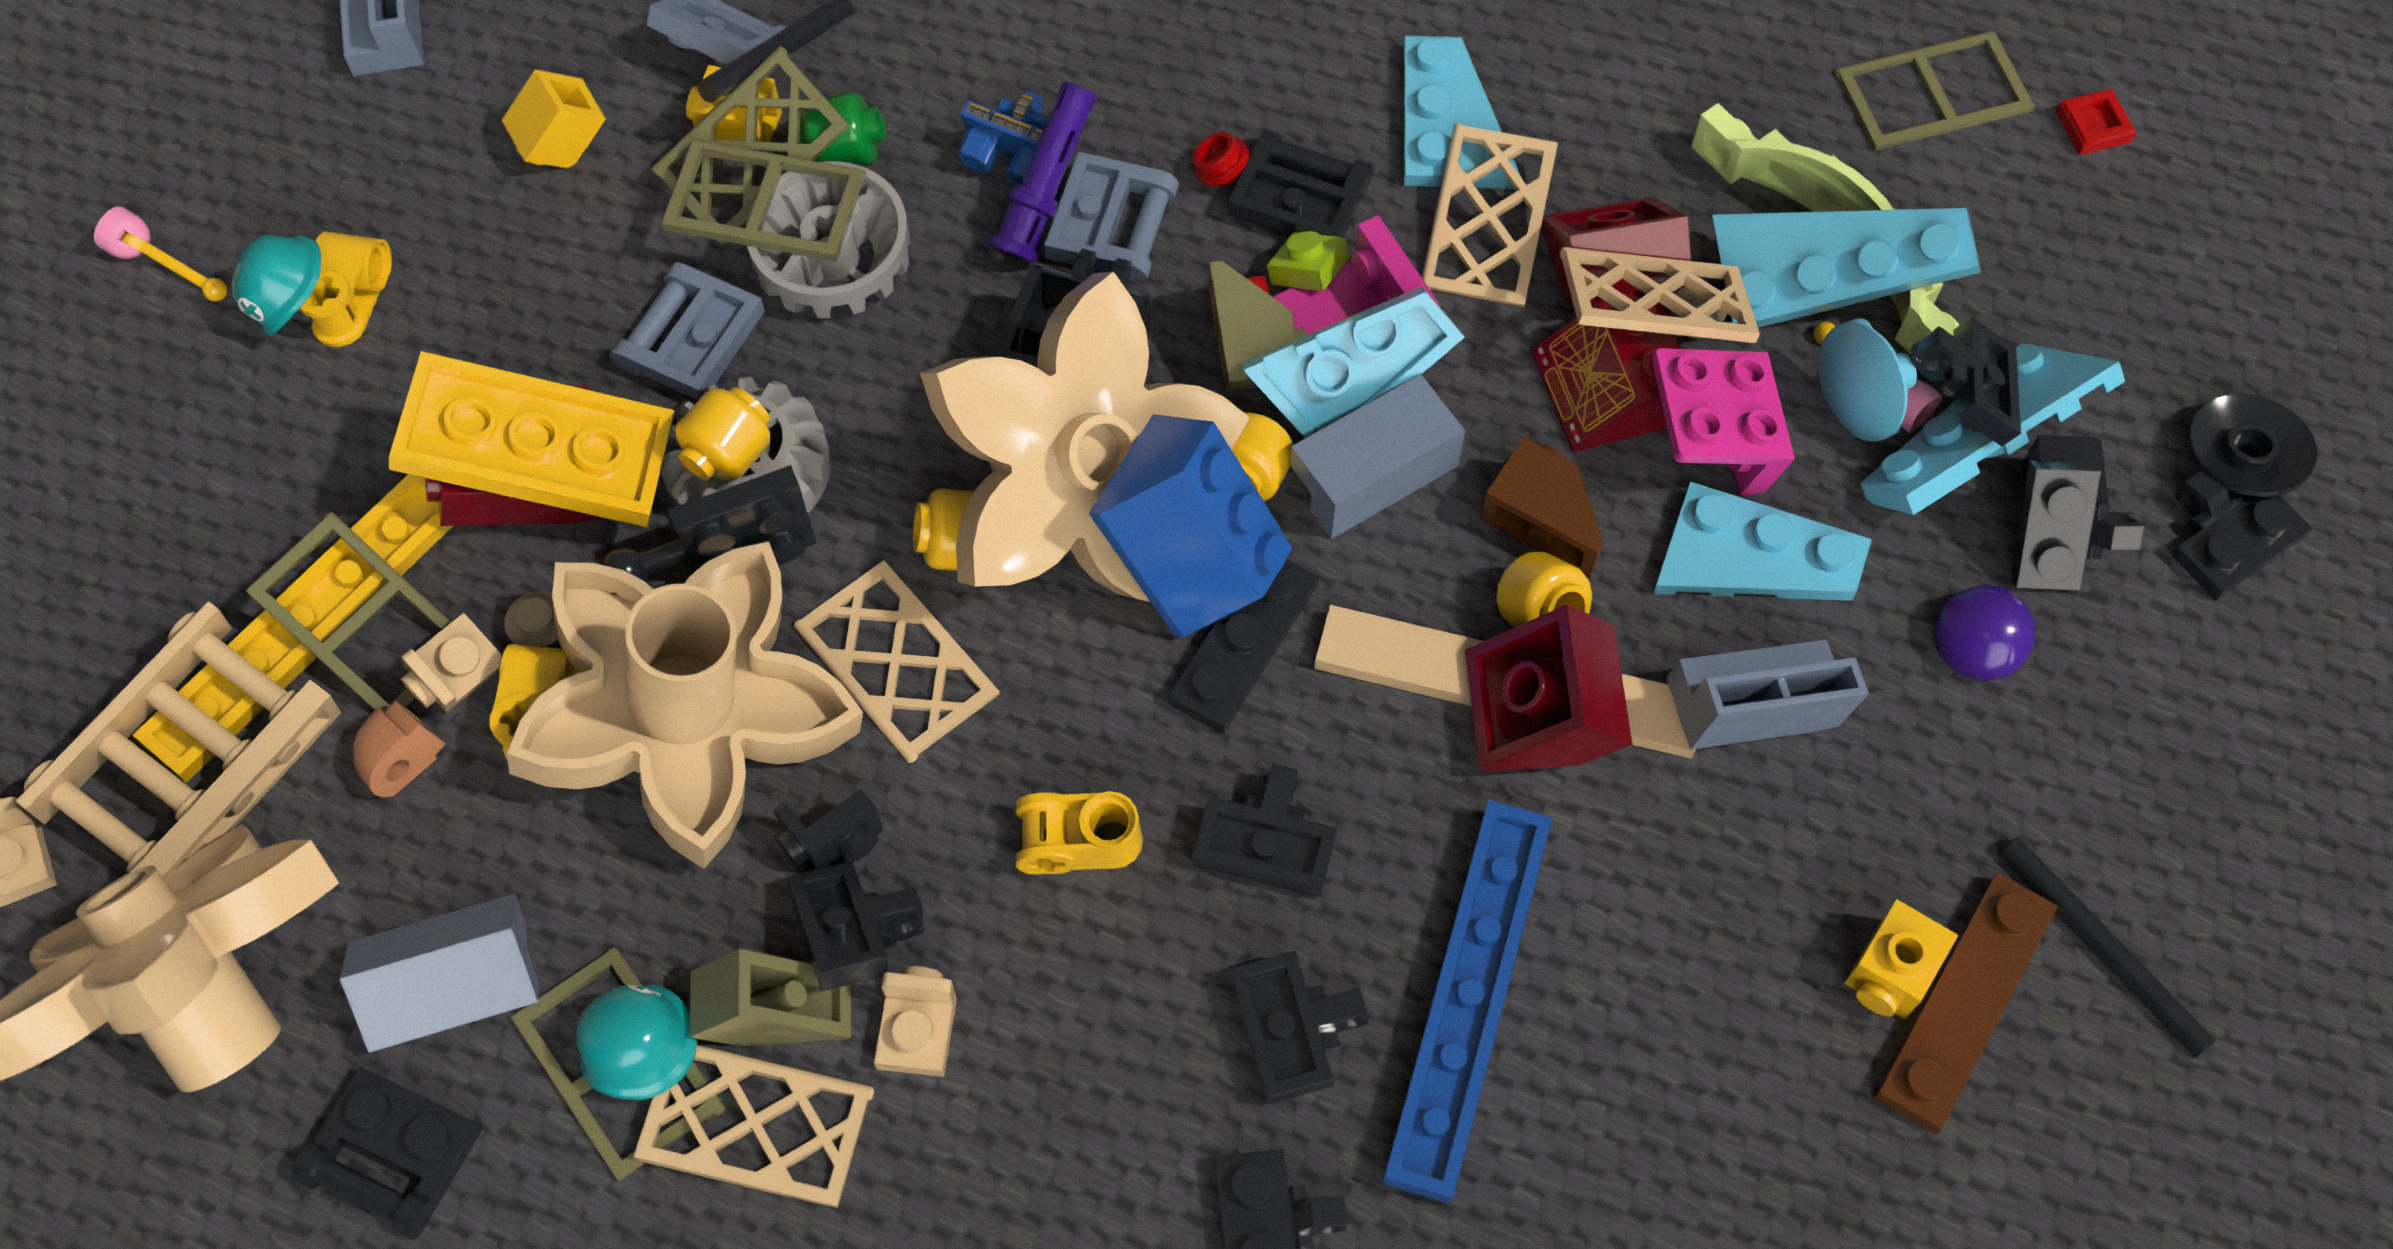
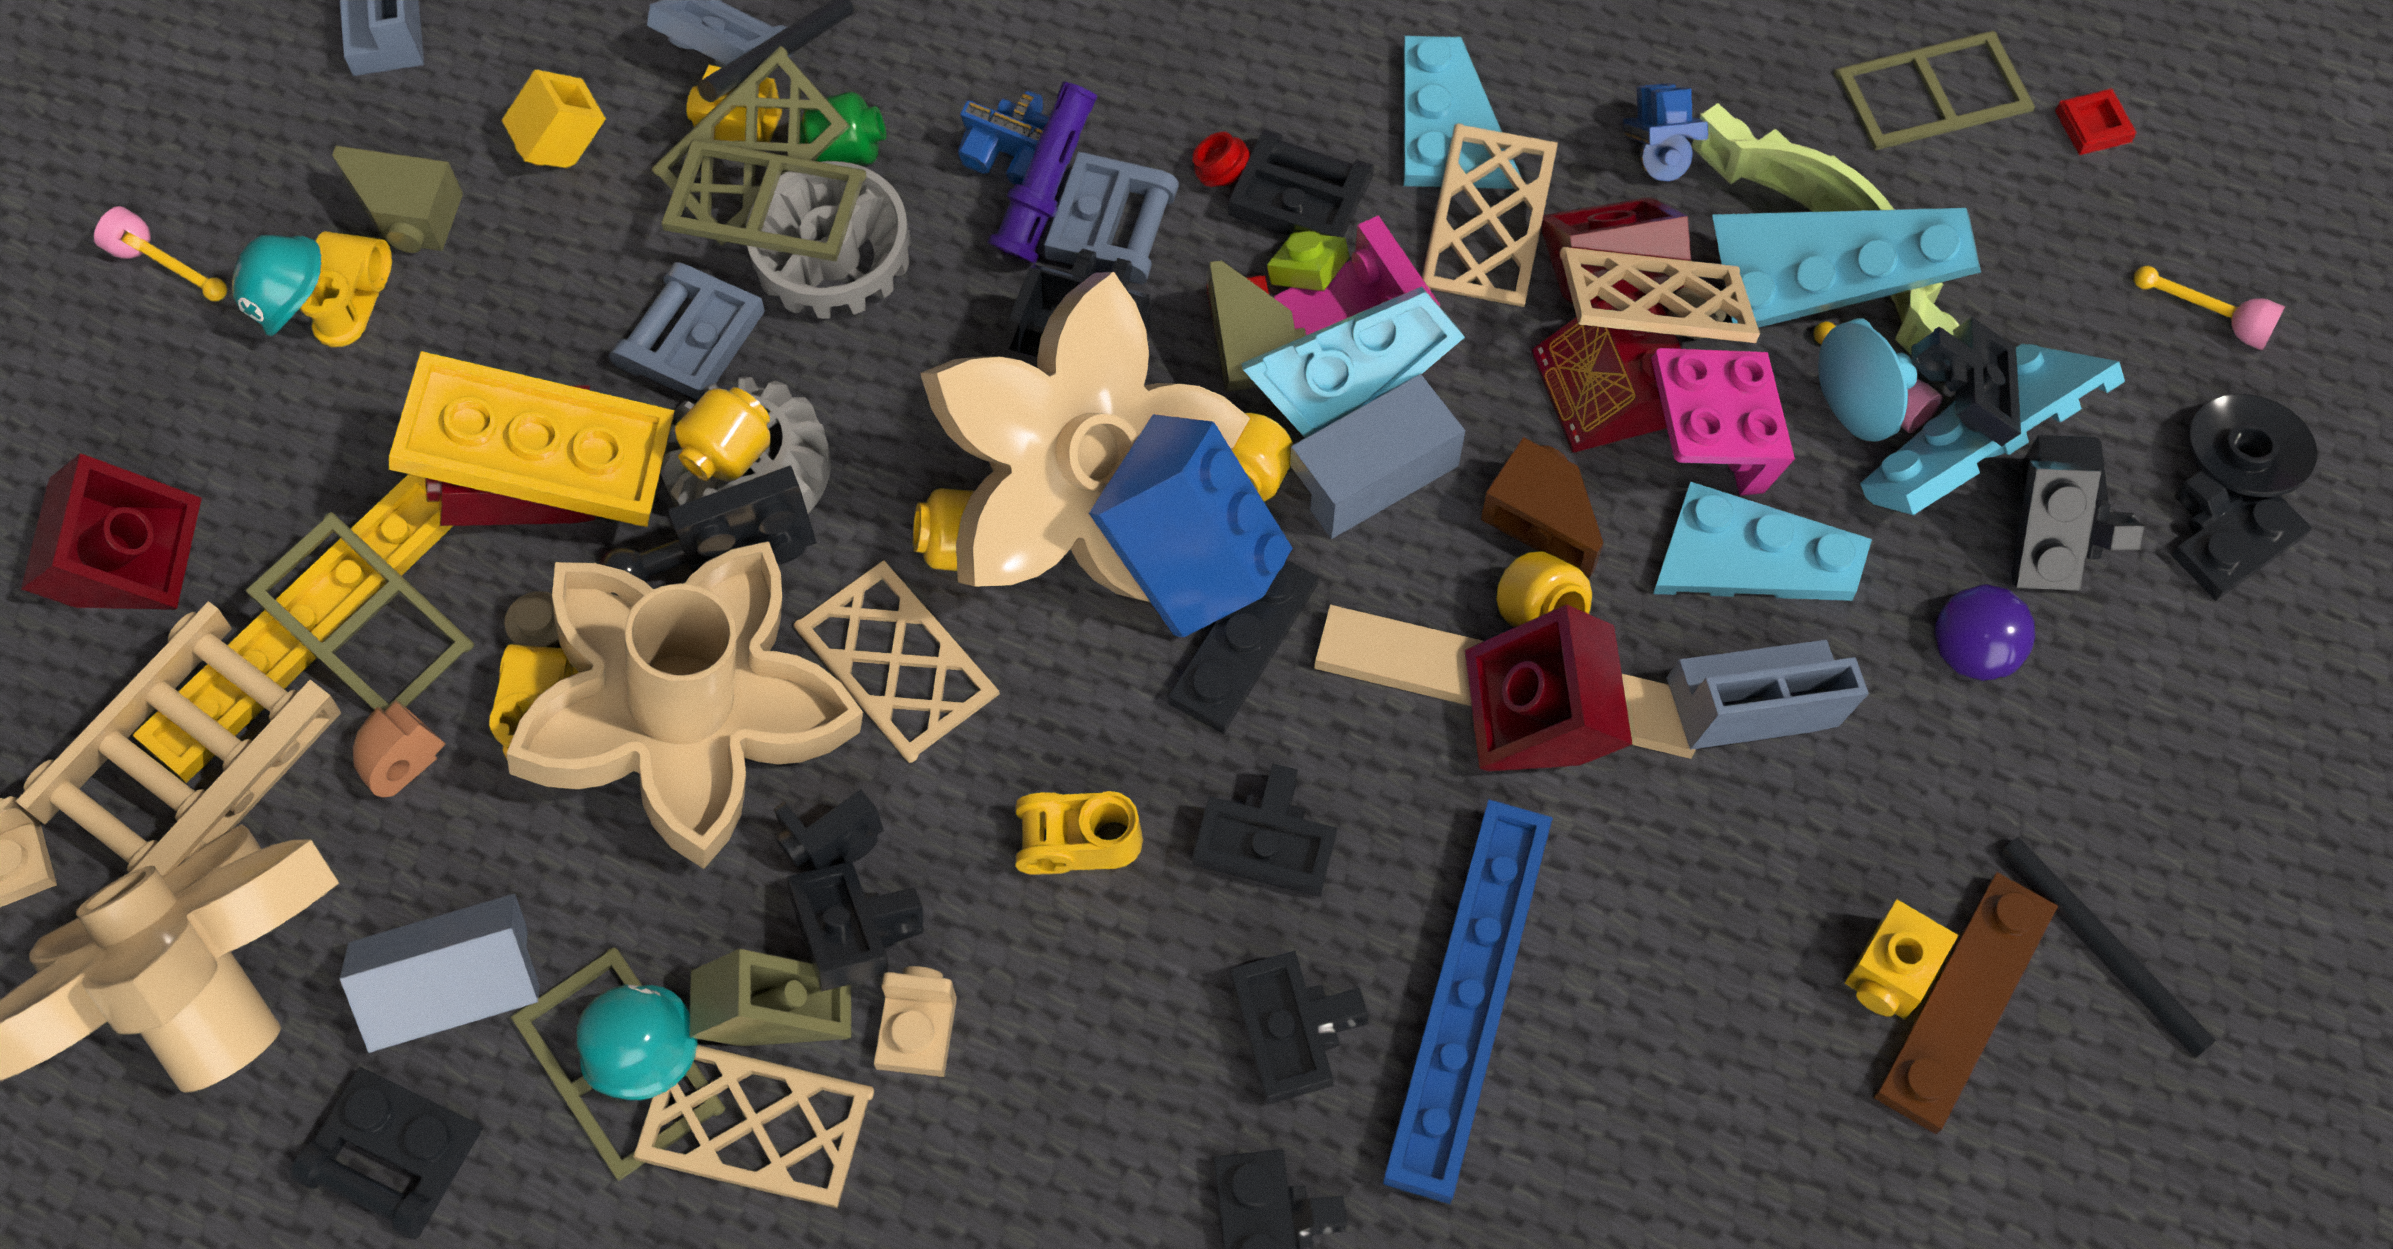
(111, 539): none -> dark red slope
(403, 195): none -> olive slope
(450, 665): tan bracket -> none
(1662, 127): none -> blue hips
(2251, 320): none -> hinge

